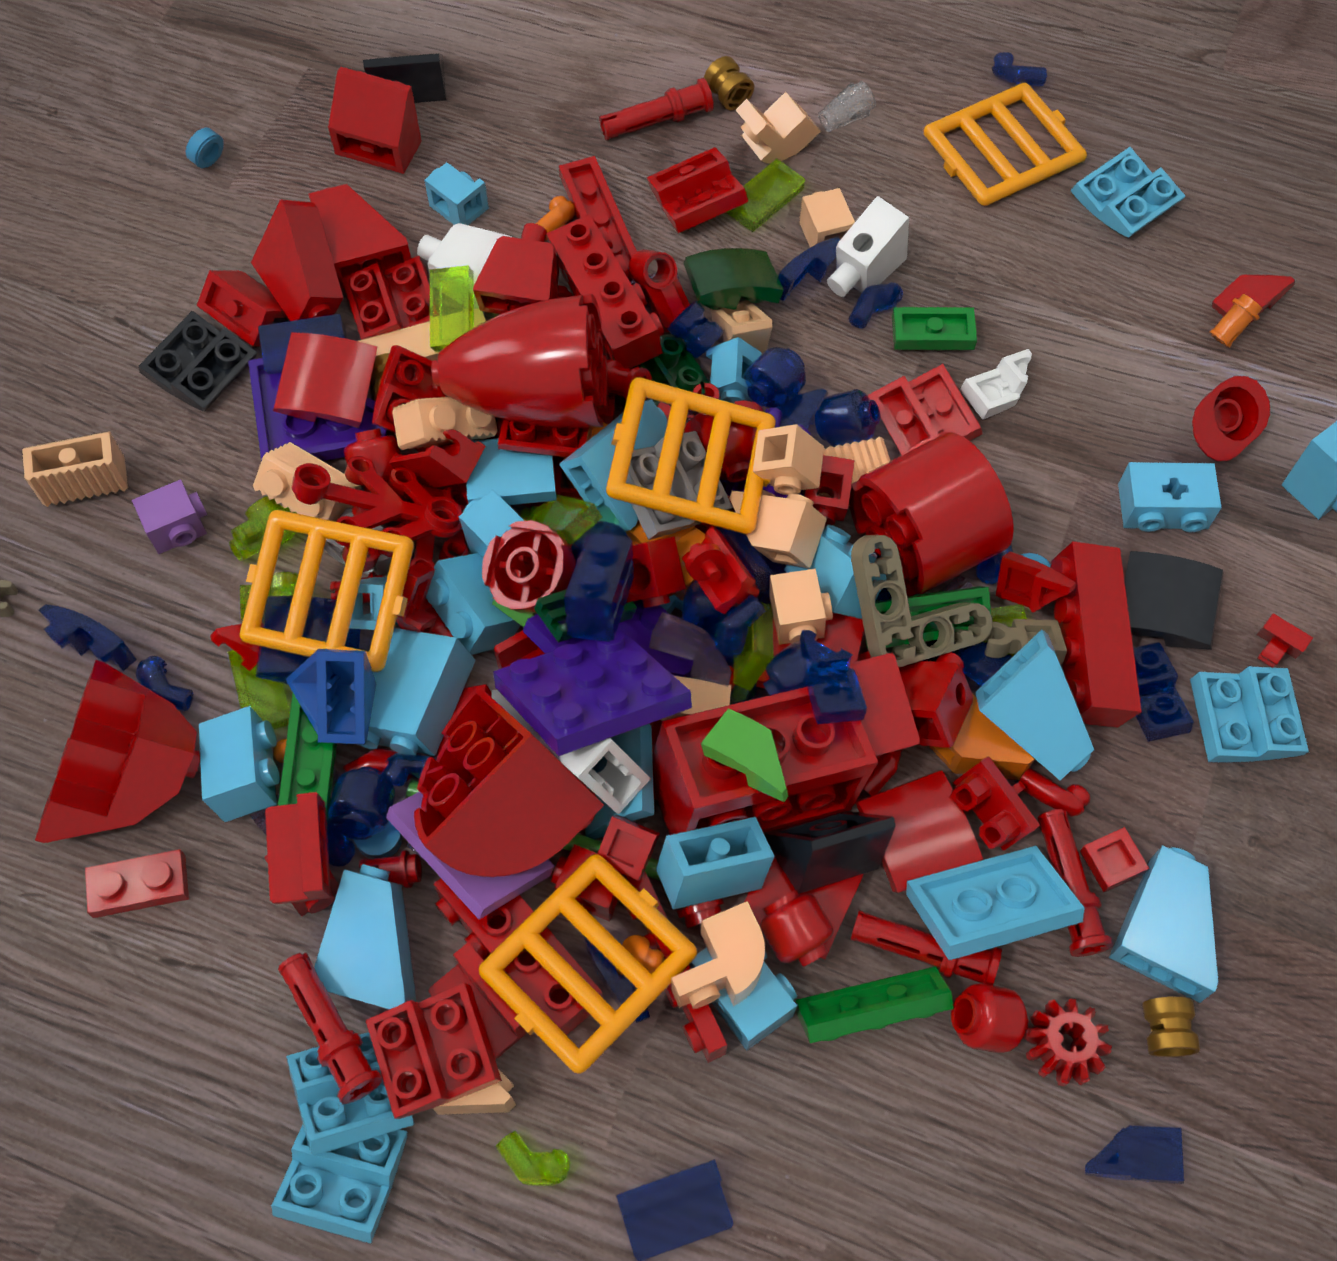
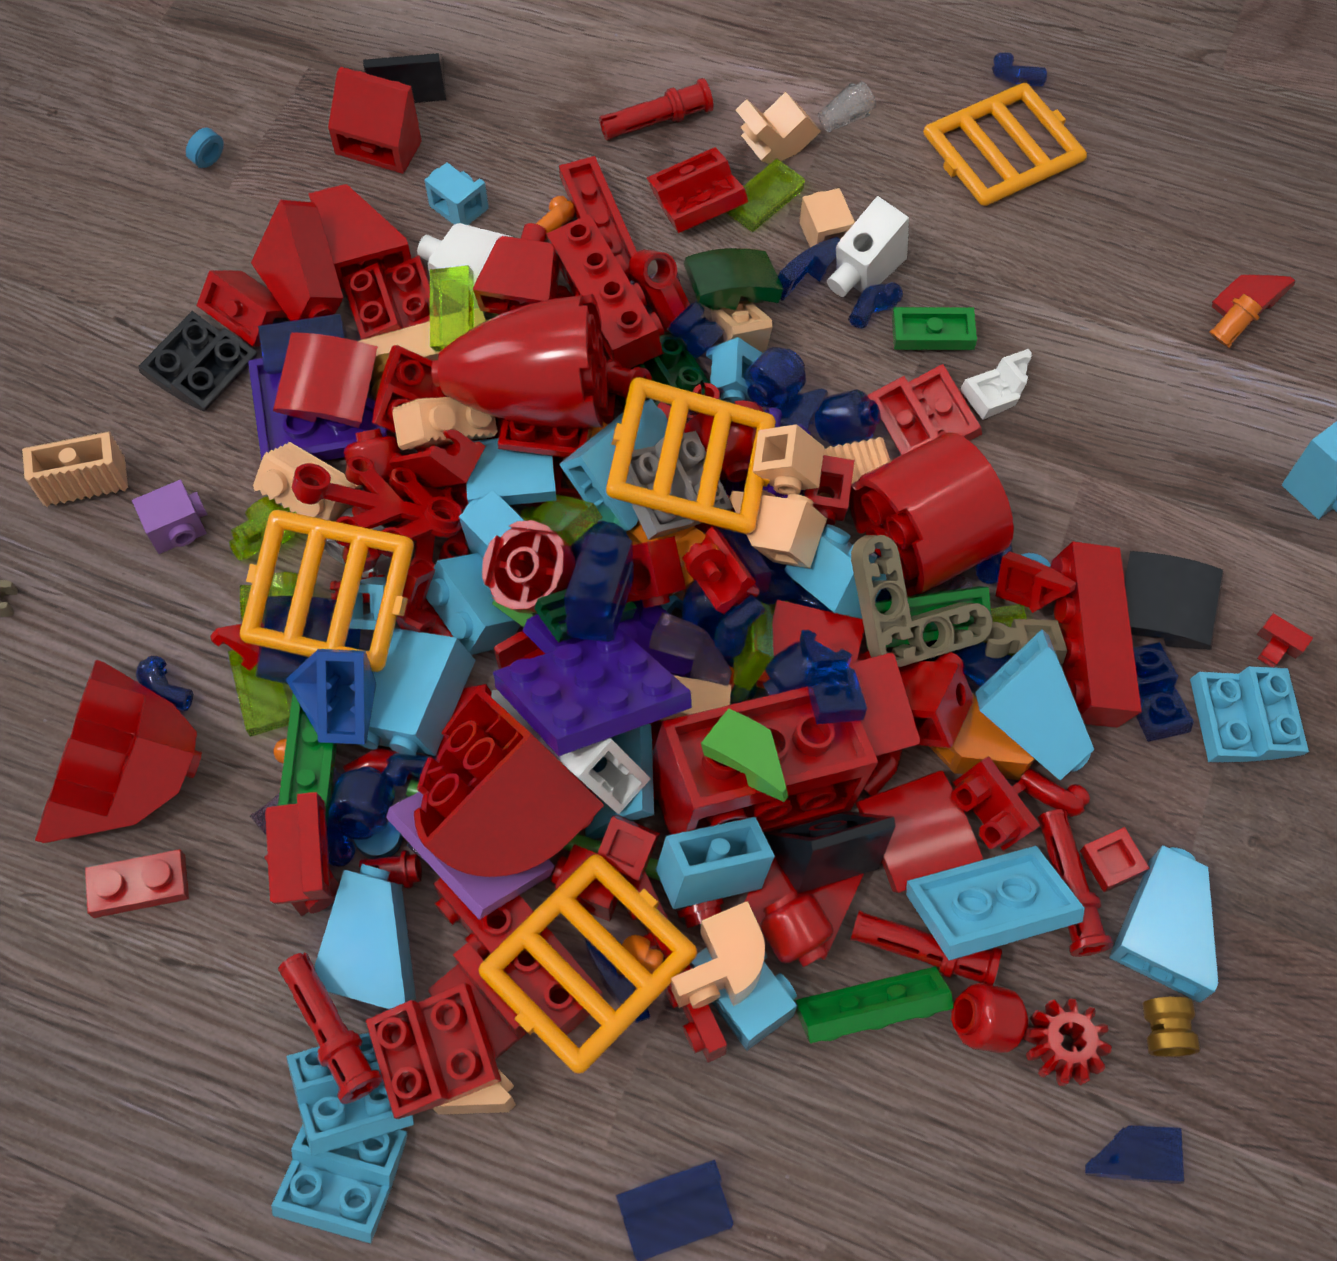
(85, 634): clear blue slope -> none
(238, 764): medium azure brick -> none
(533, 1167): clear neon green arm -> none
(728, 82): pearl gold wheel -> none
(798, 605): light nougat brick -> none
(1127, 193): medium azure slope -> none
(1169, 496): medium azure brick -> none
(1230, 417): red piece -> none

